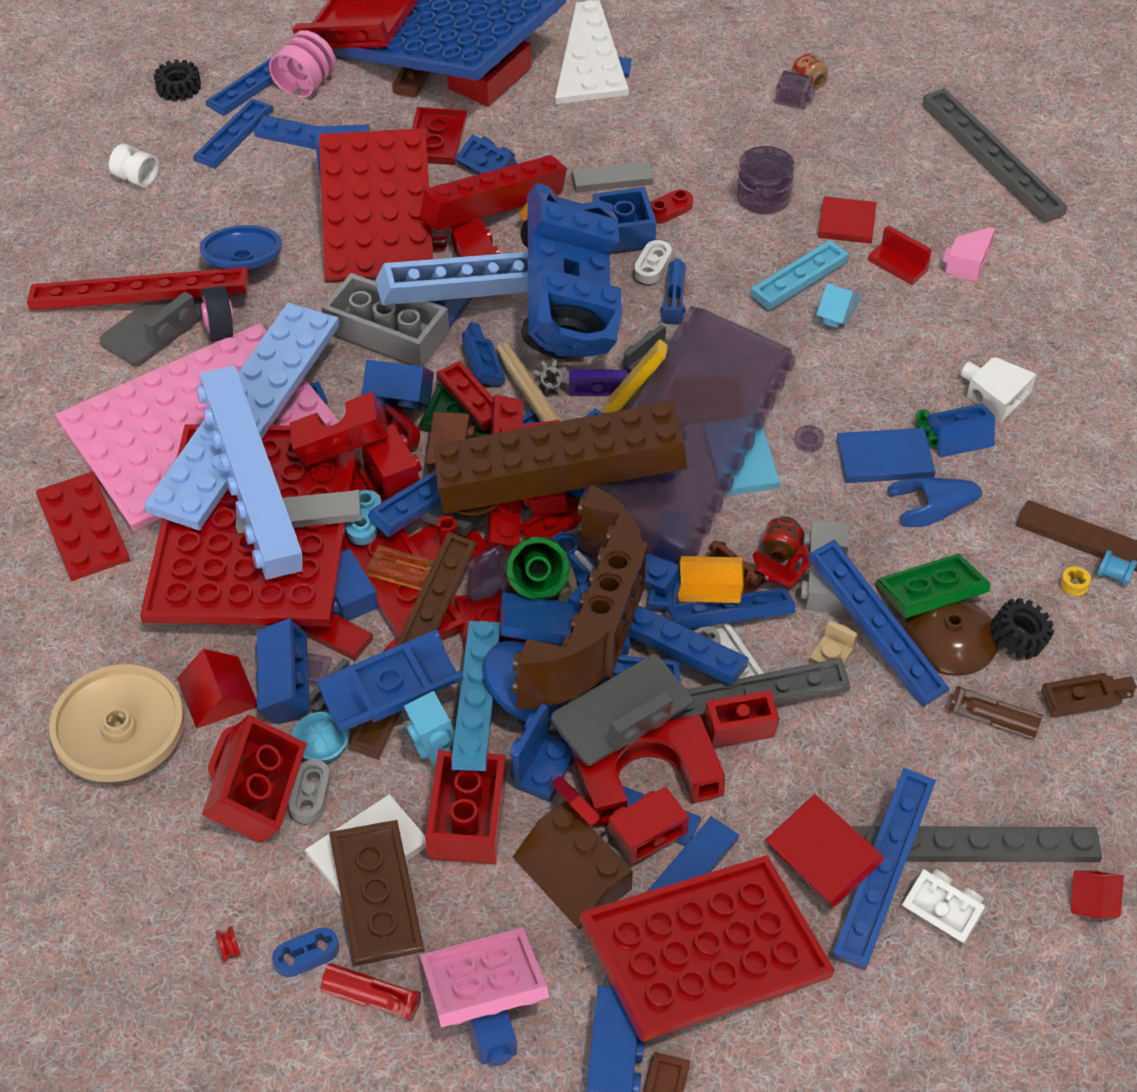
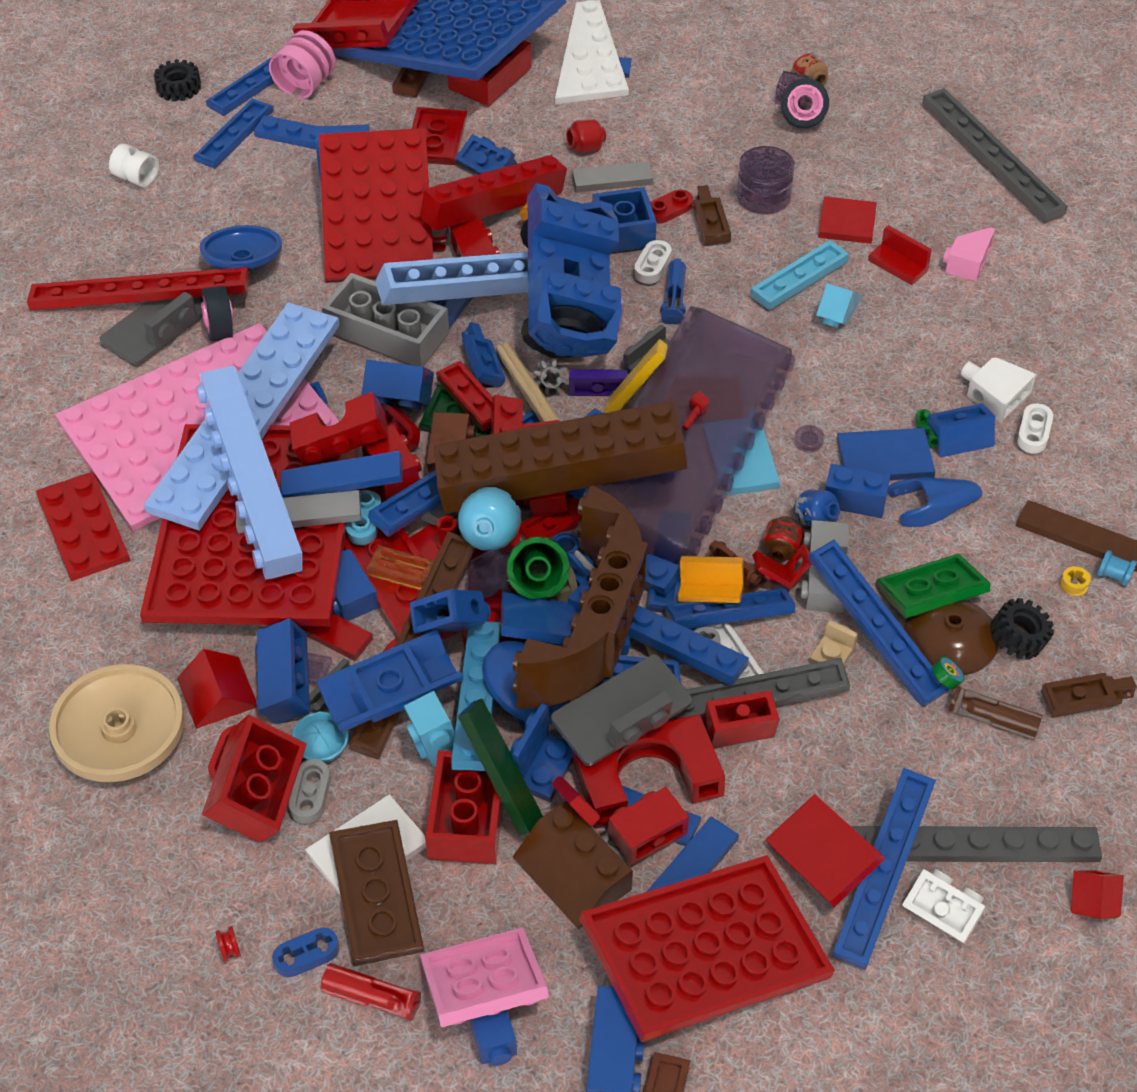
(343, 475): none -> blue tile
(464, 607): none -> blue torso
(489, 519): none -> medium azure cylinder
(500, 766): none -> dark green tile
(585, 136): none -> red head
(700, 404): none -> red hand
(711, 217): none -> reddish brown hinge
(804, 88): none -> wheel
(816, 505): none -> blue head
(858, 490): none -> blue brick
(948, 673): none -> green tile
(1035, 430): none -> white plate

